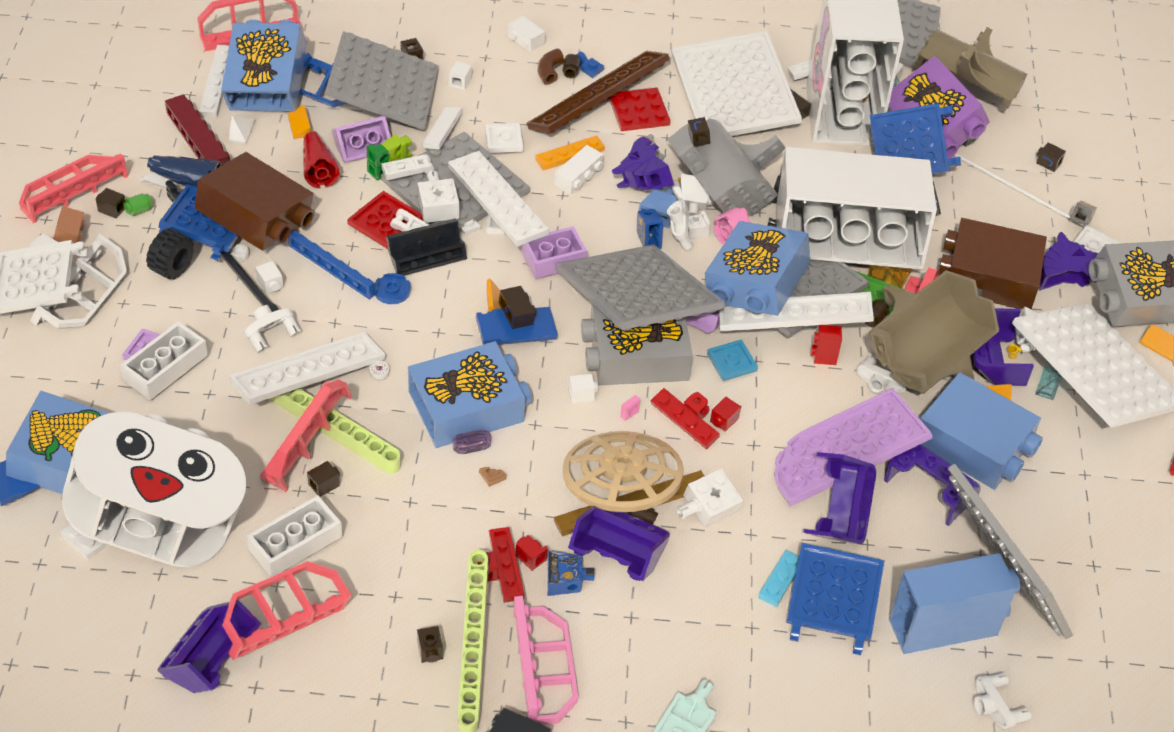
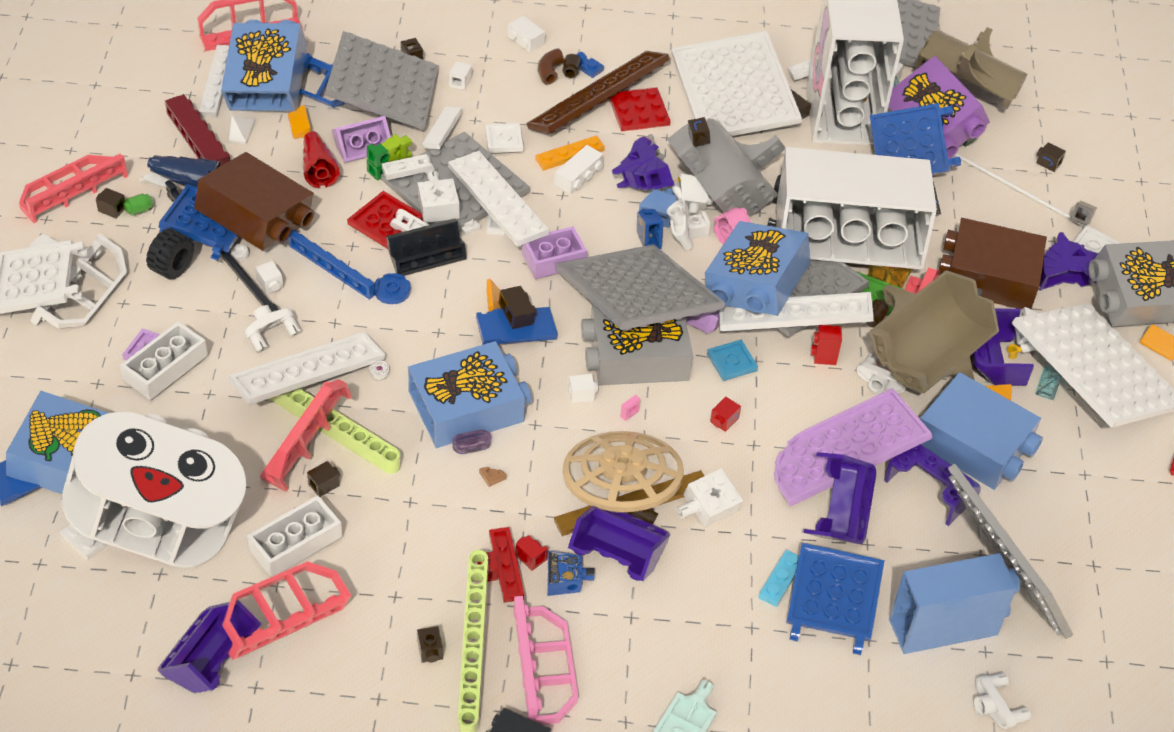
(69, 225): nougat brick -> none
(687, 415): red plate -> none

